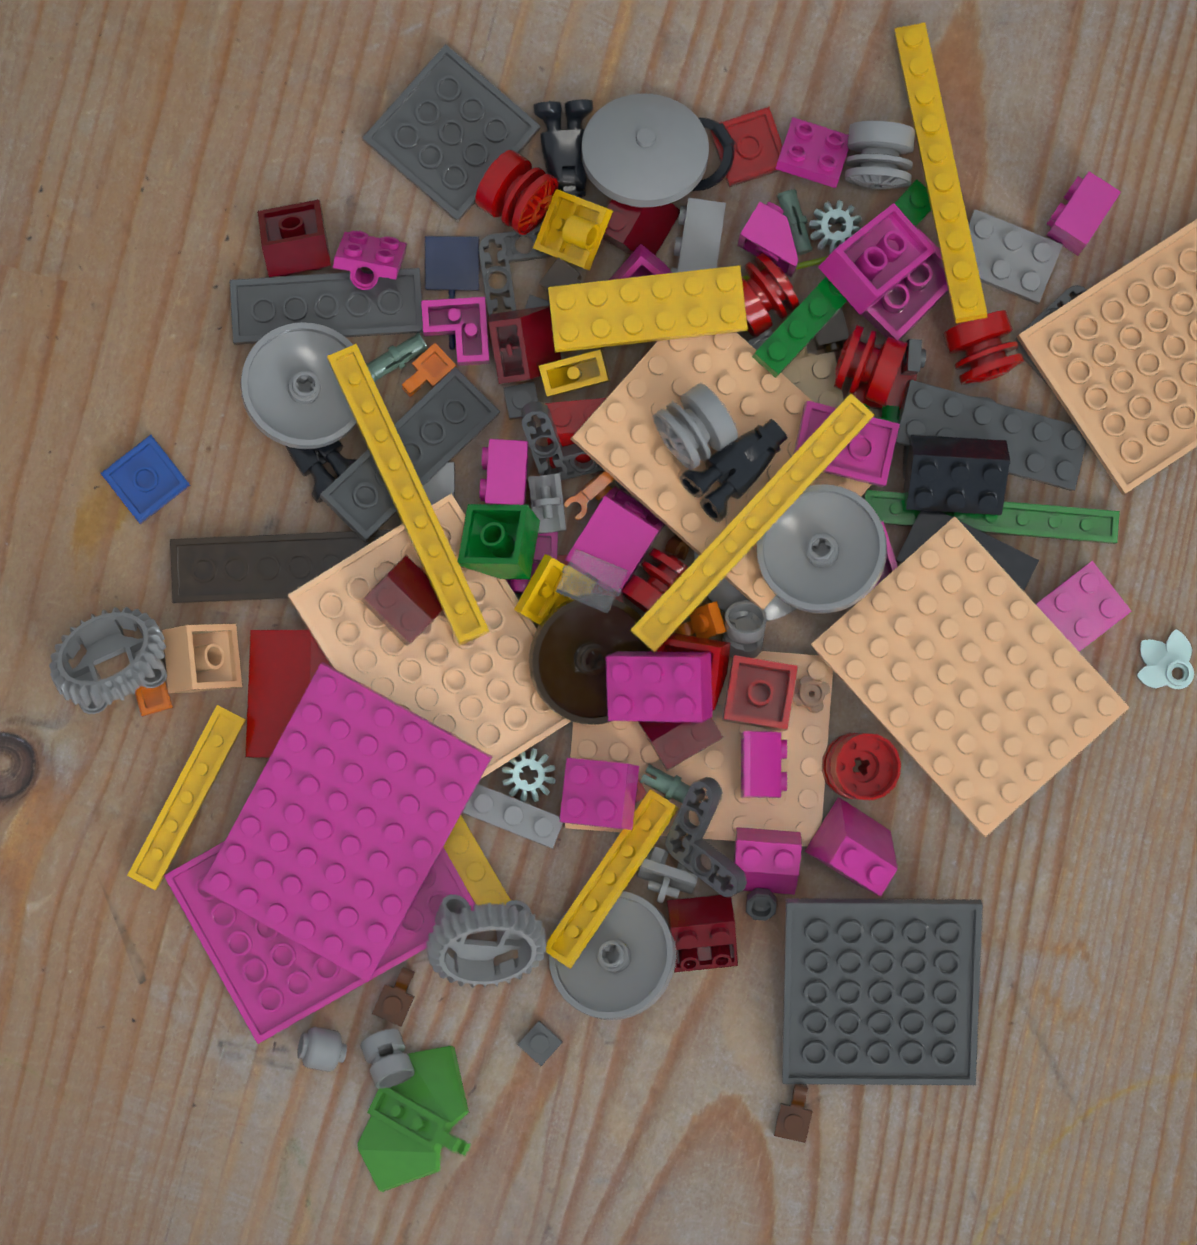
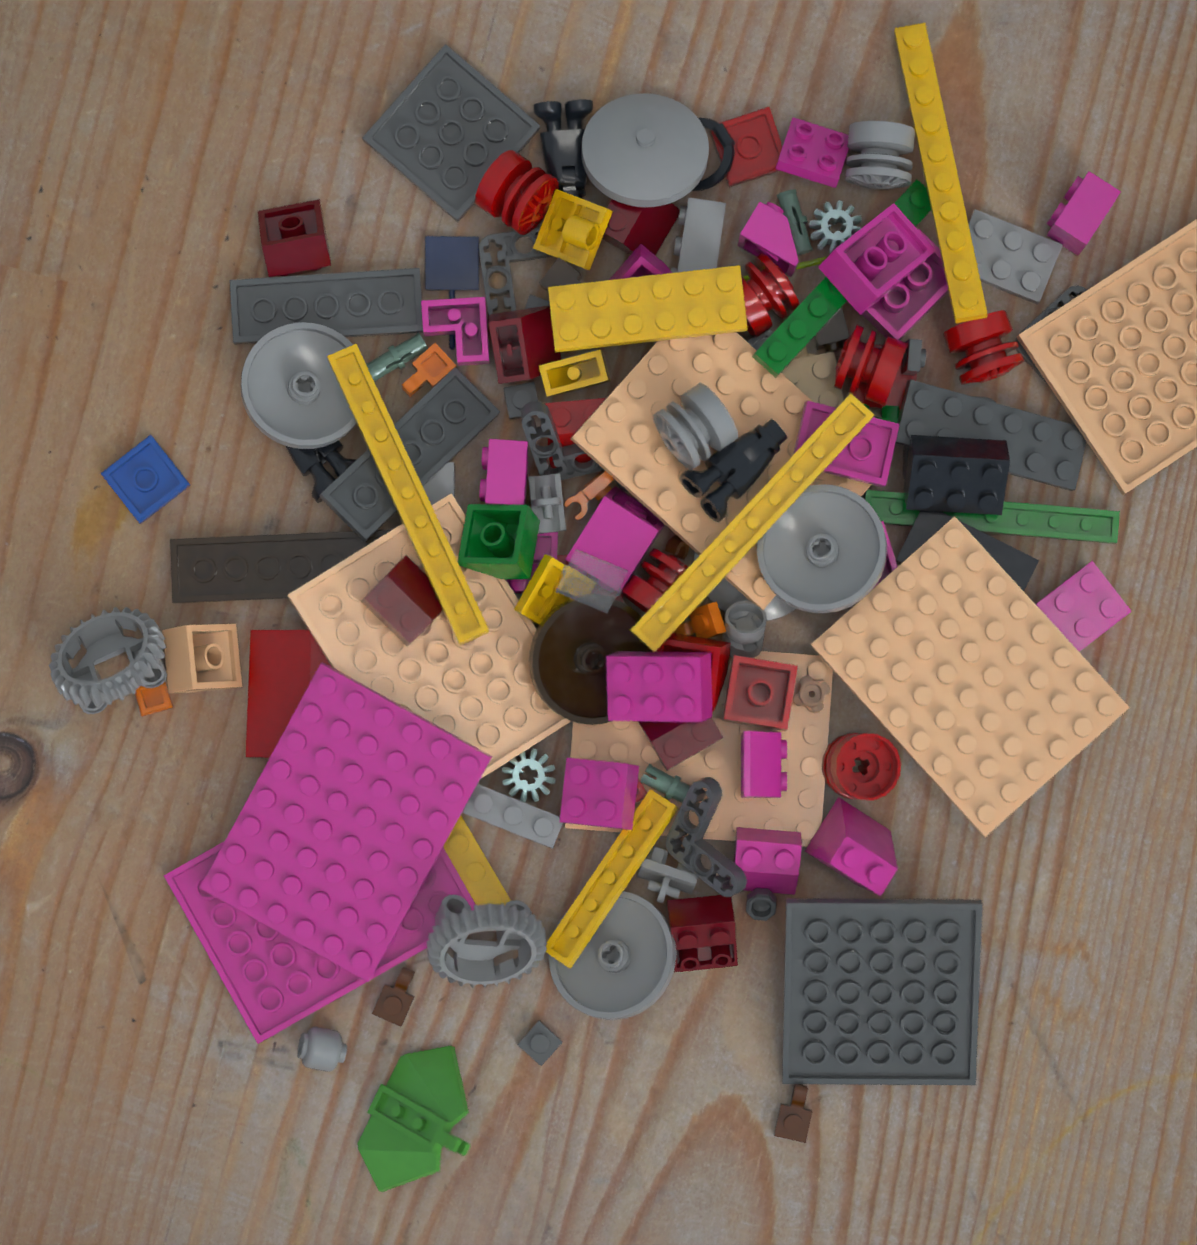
(186, 797): yellow plate -> none
(381, 255): dark pink plate -> none
(387, 1058): light grey wheel -> none
(1163, 658): light aqua plate -> none

